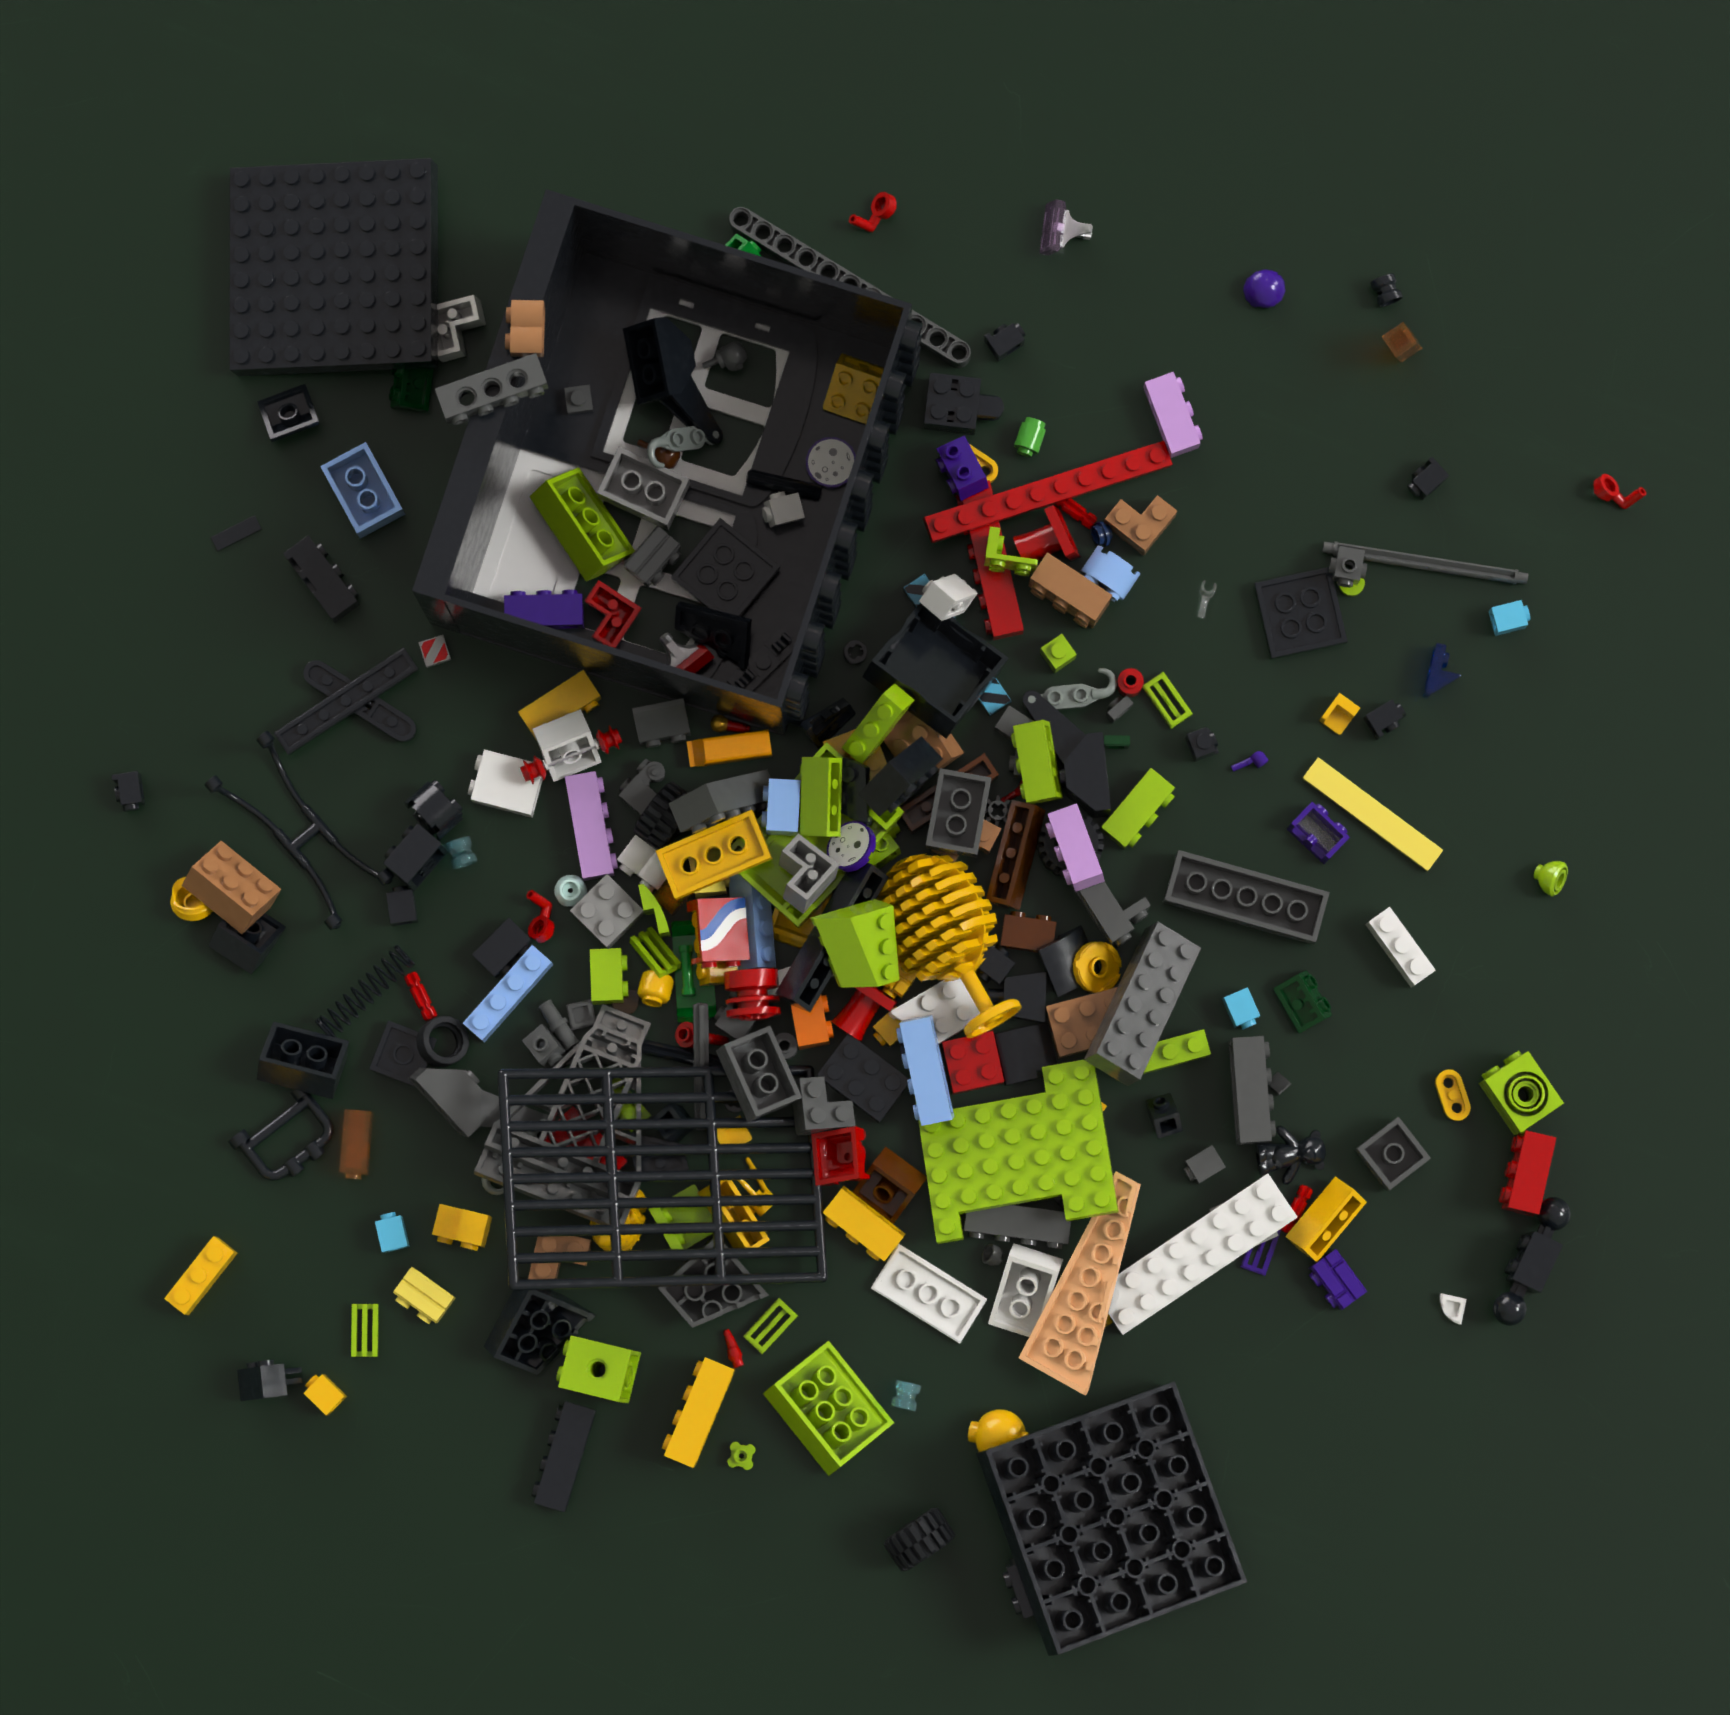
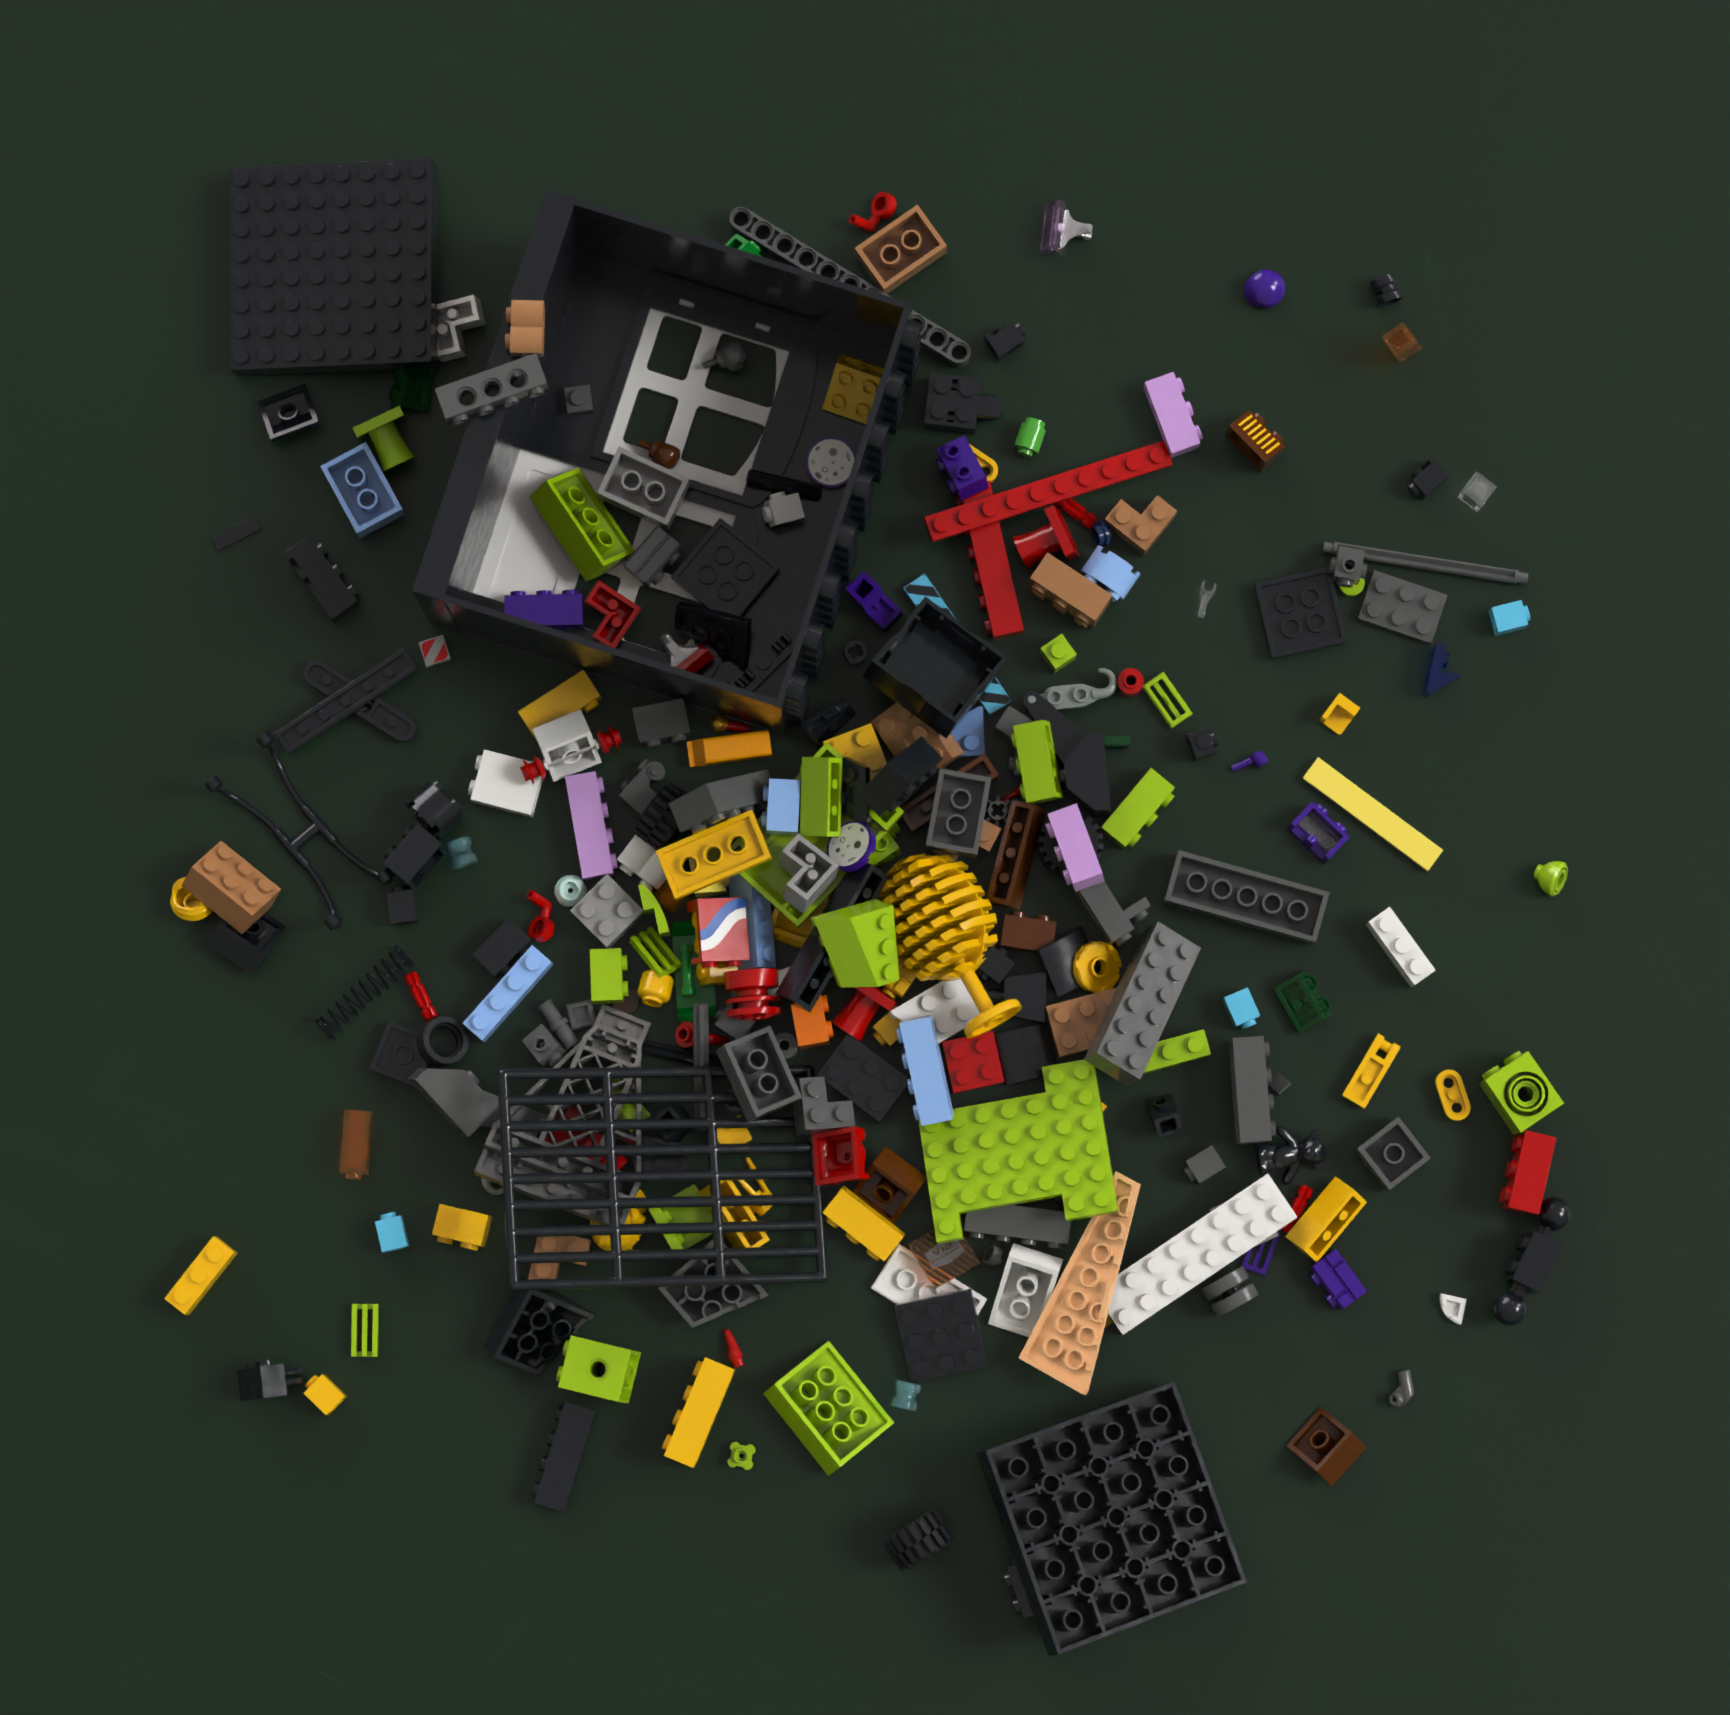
(129, 790): black brick -> none
(294, 1165): black bar -> none
(302, 1060): black brick -> none
(386, 438): none -> lime plant
(423, 1295): light yellow brick -> none
(661, 371): black slope -> none
(786, 1309): lime tile -> none
(873, 602): none -> dark purple brick
(878, 723): lime brick -> none
(900, 250): none -> medium nougat brick
(941, 1335): none -> black plate
(943, 1261): none -> tile
(947, 596): white brick -> none
(970, 733): none -> medium blue wing
(995, 1429): yellow brick -> none
(998, 562): lime bracket -> none
(1118, 708): dark grey plate -> none
(1230, 1291): none -> dark grey wheel
(1255, 439): none -> reddish brown slope
(1326, 1446): none -> reddish brown slope
(1370, 1072): none -> yellow plate
(1384, 718): black brick -> none
(1402, 607): none -> dark grey plate
(1404, 1391): none -> dark grey arm
(1477, 491): none -> clear brick
(1607, 489): red plate -> none

